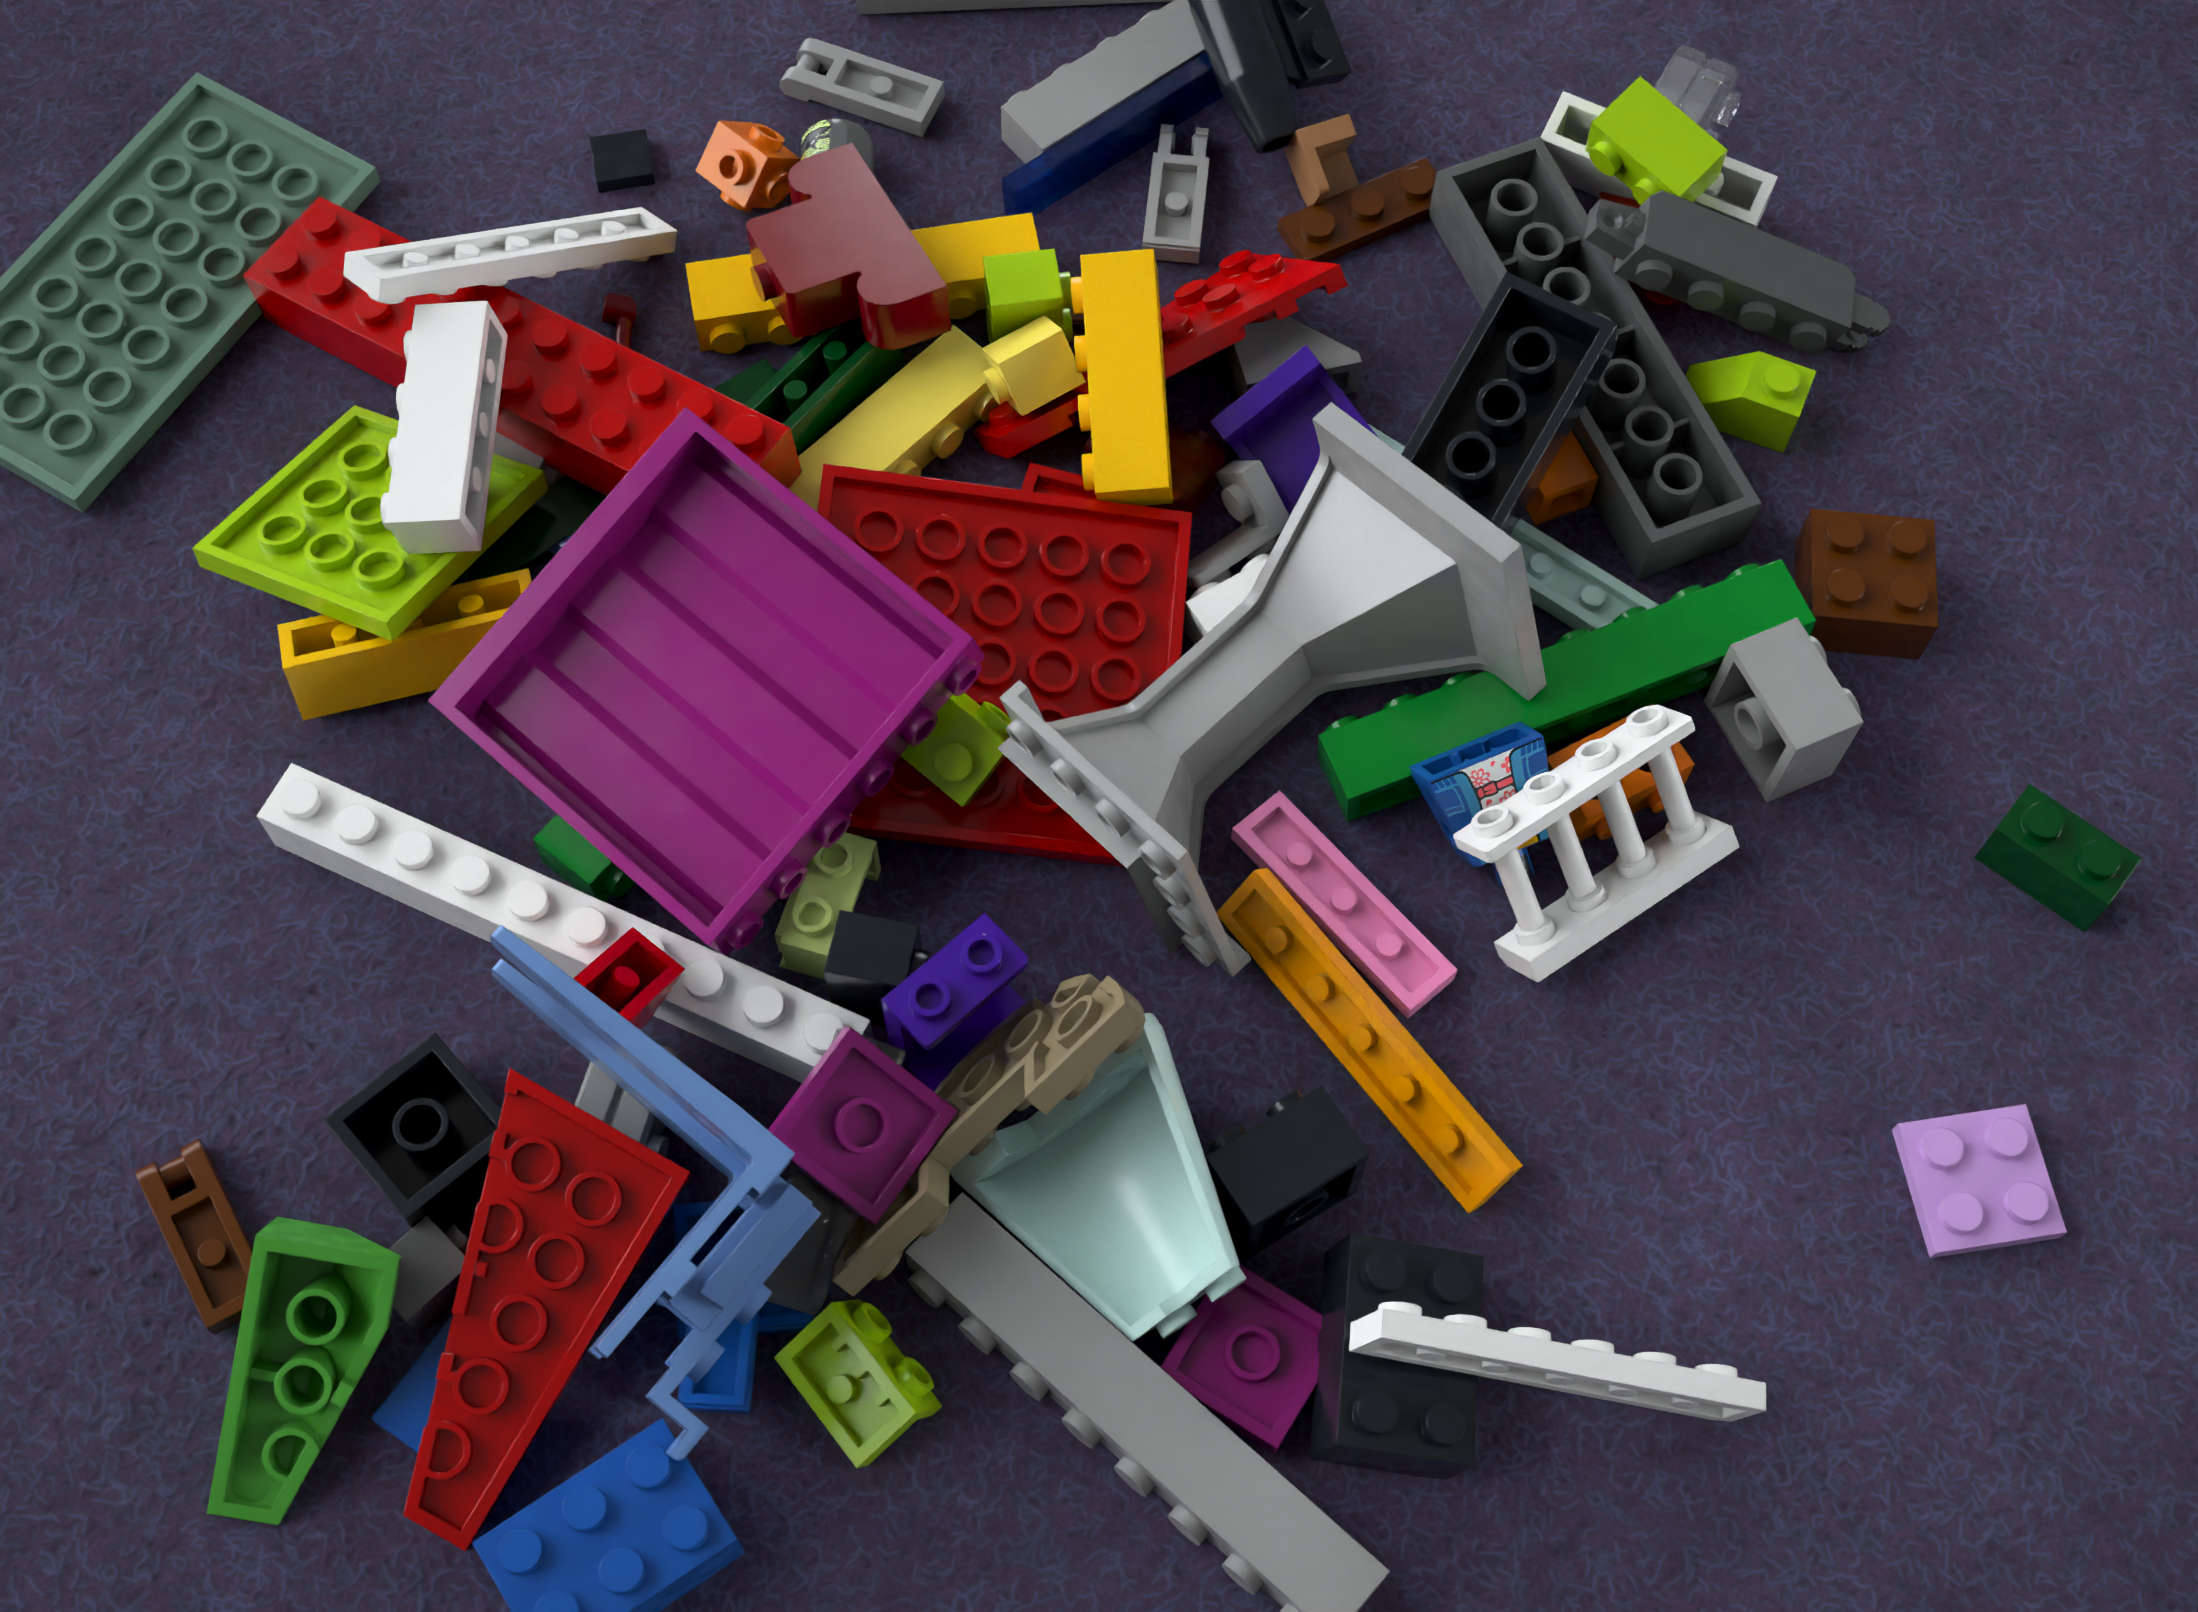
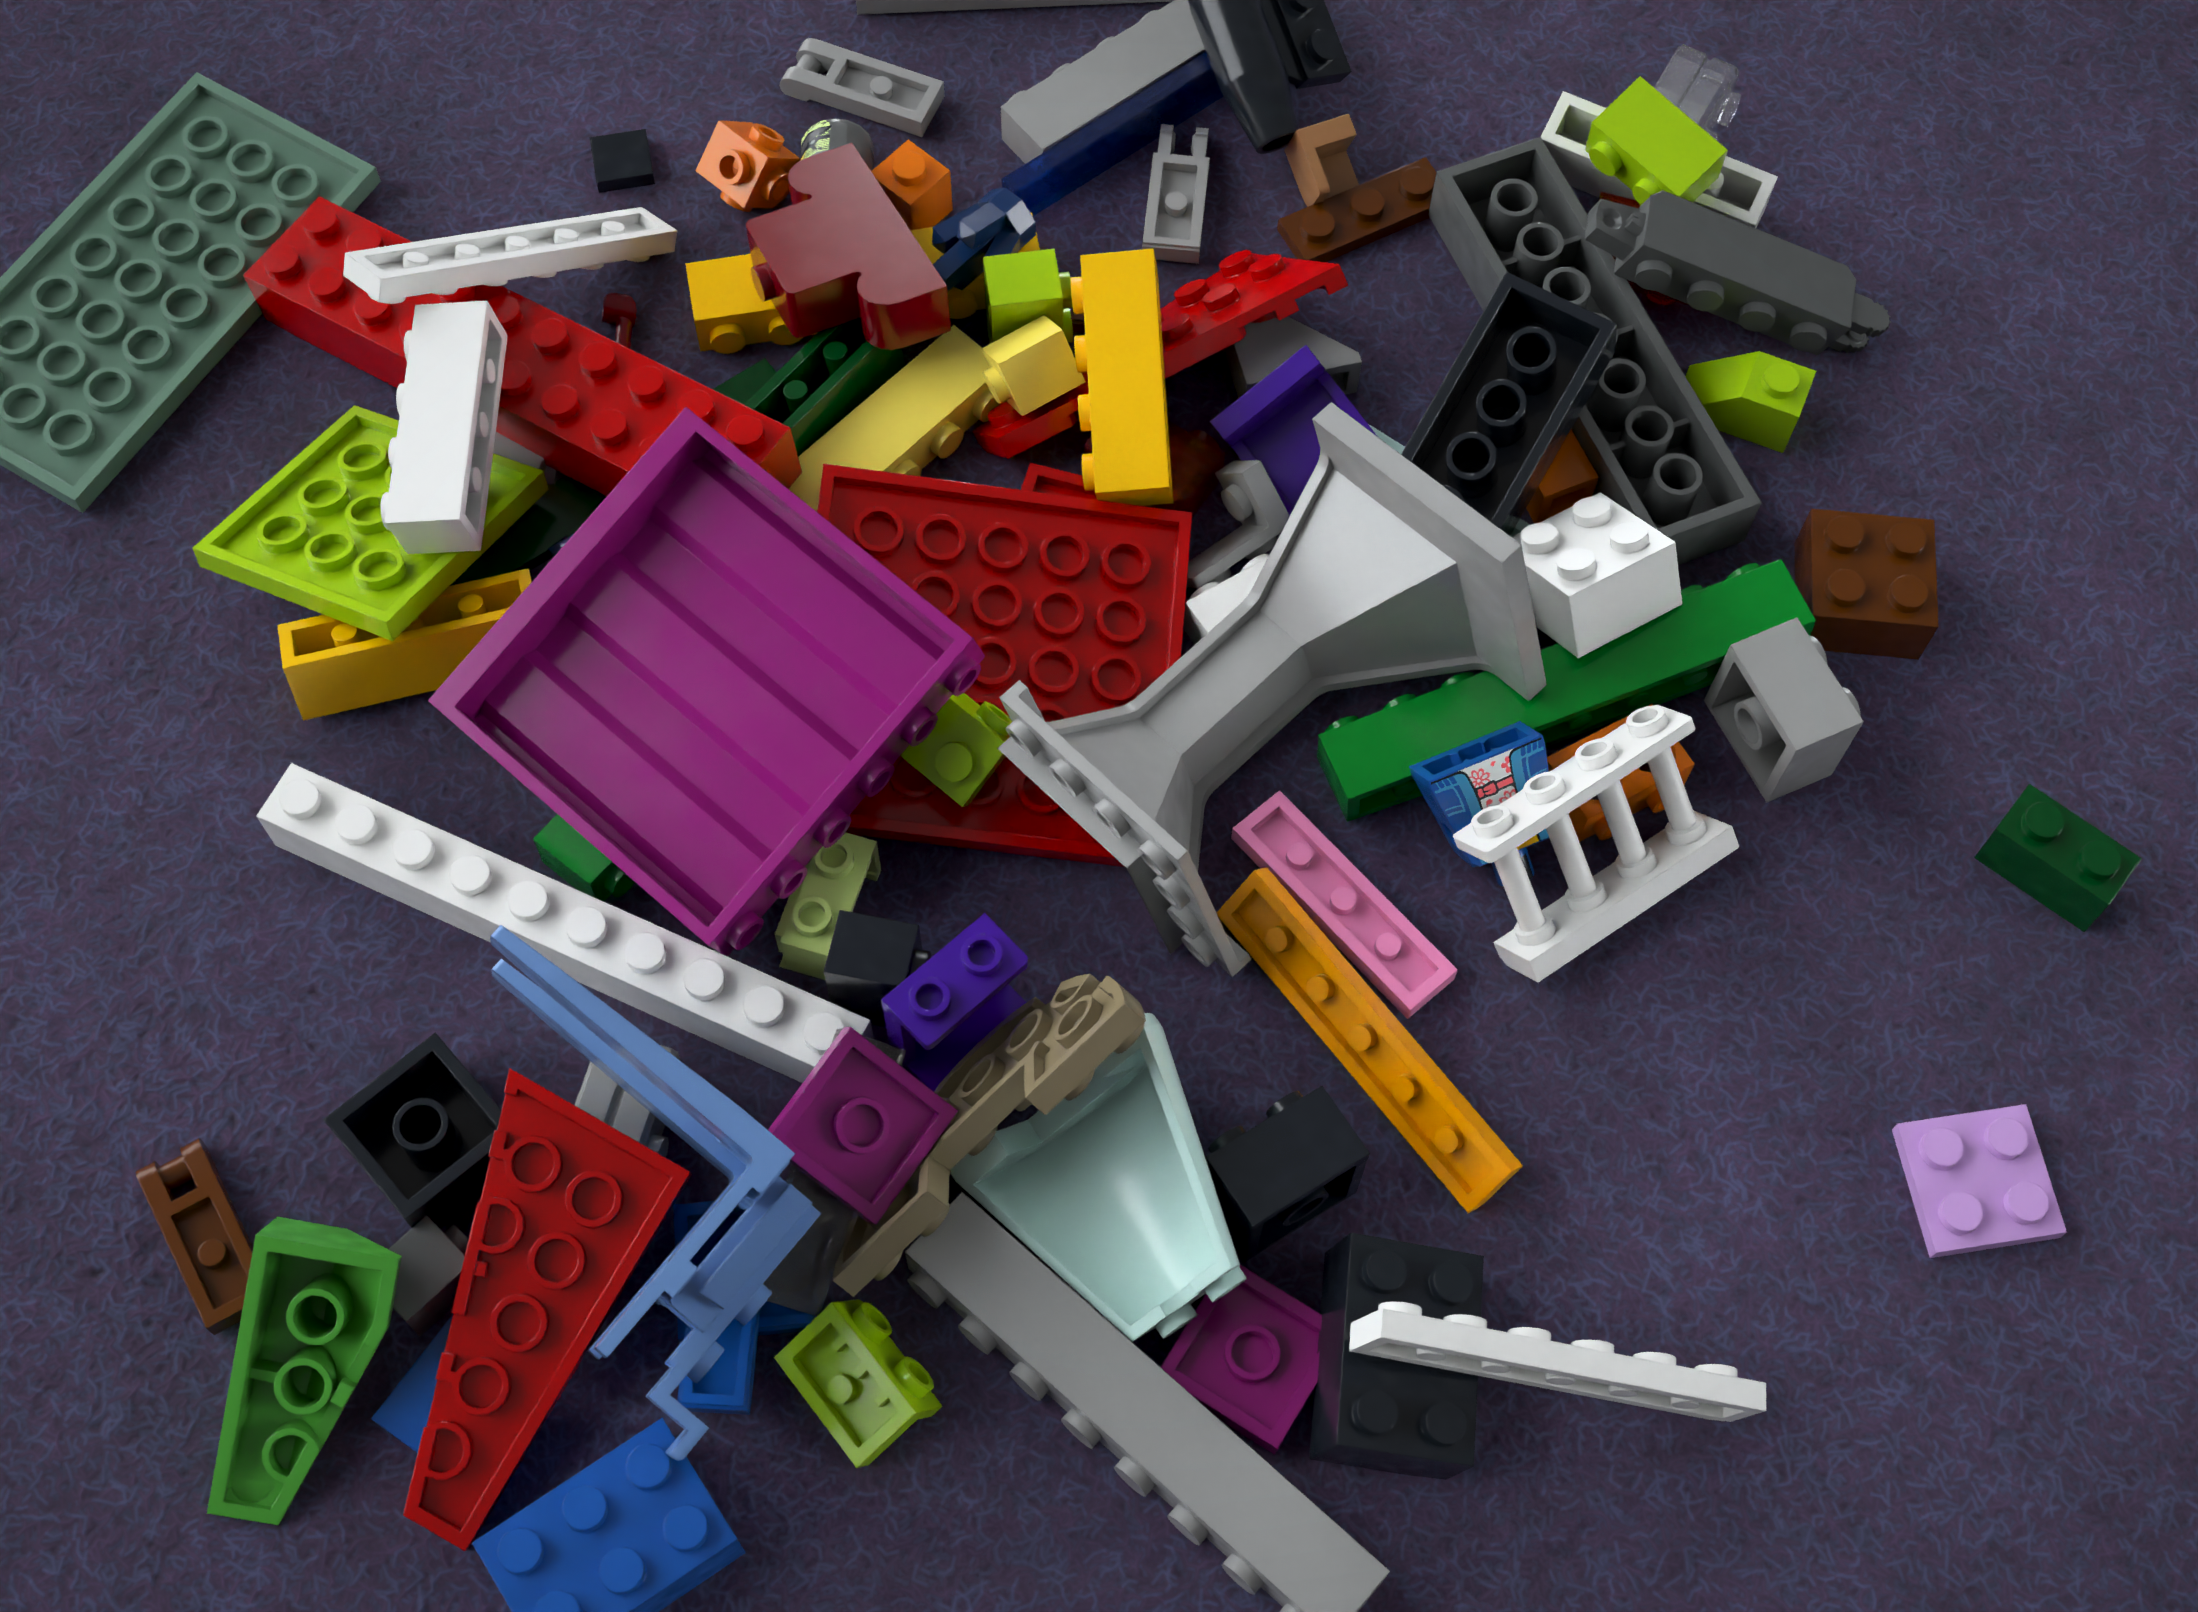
(632, 977): red slope -> none
(916, 185): none -> orange brick
(988, 228): none -> dark blue rock
(1597, 573): none -> white brick

